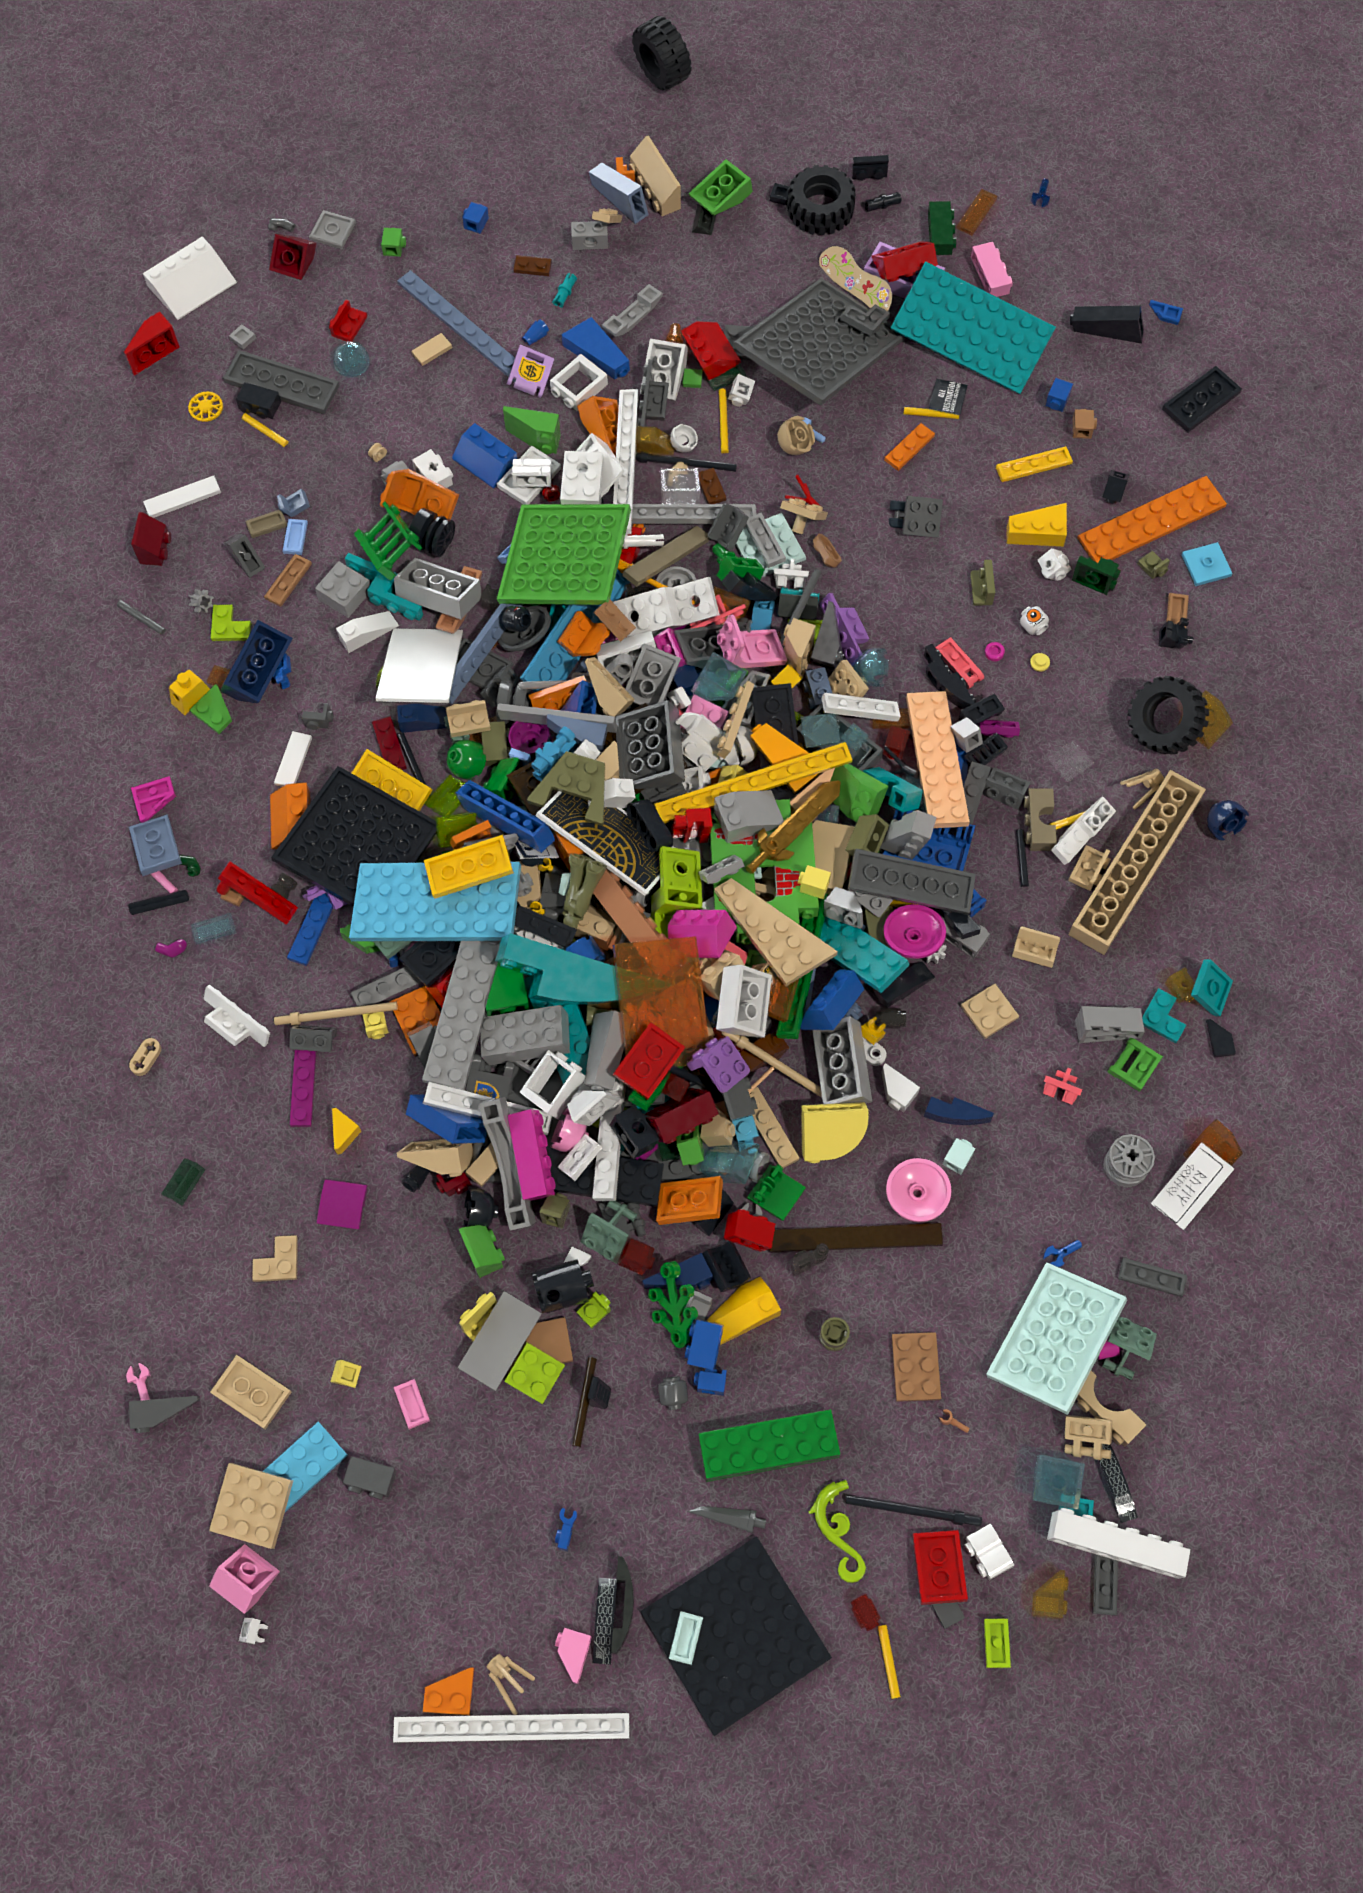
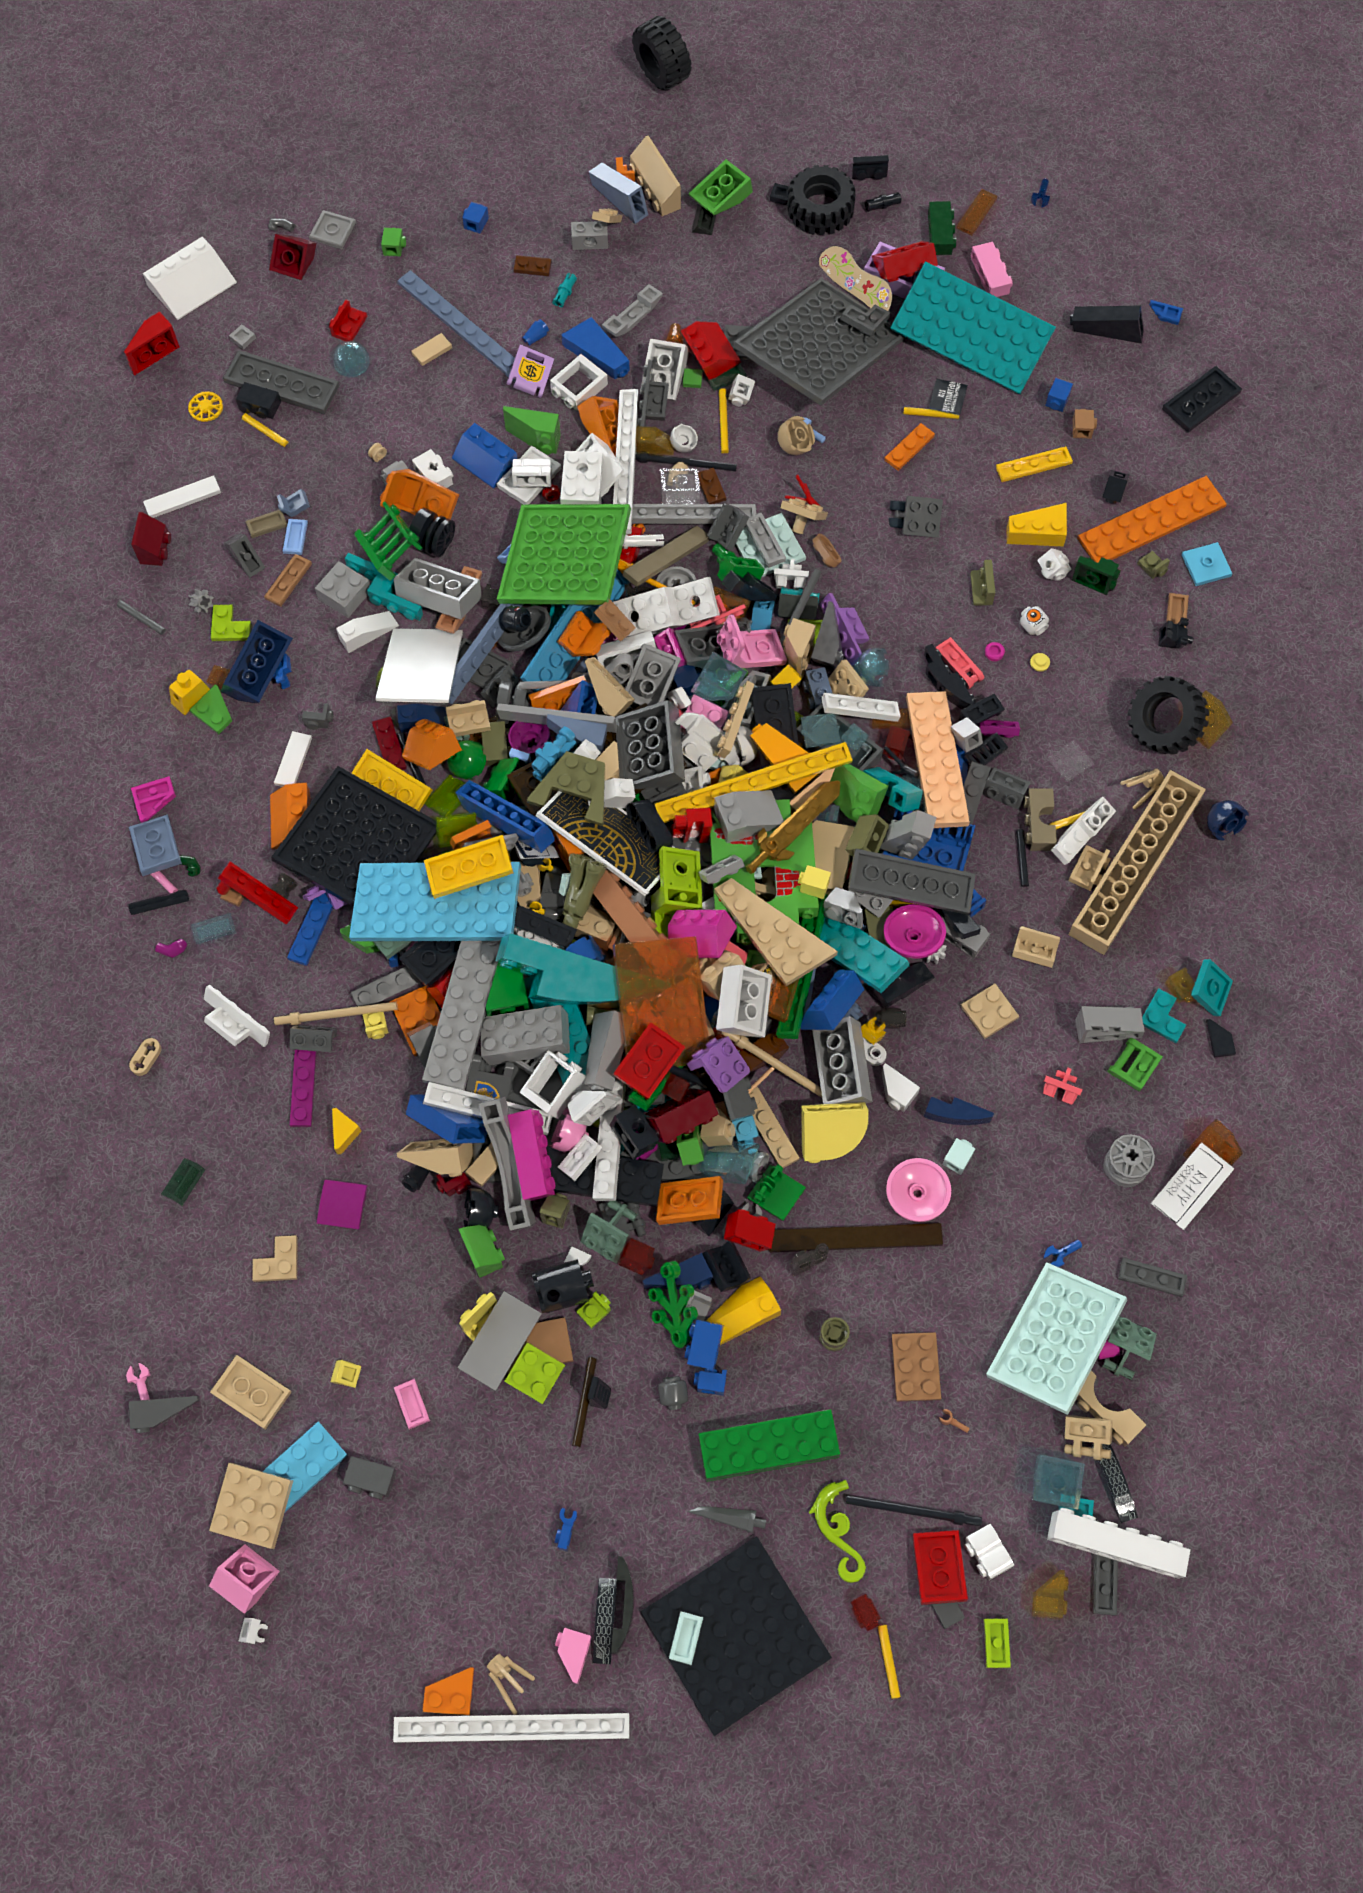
(430, 744): none -> orange slope

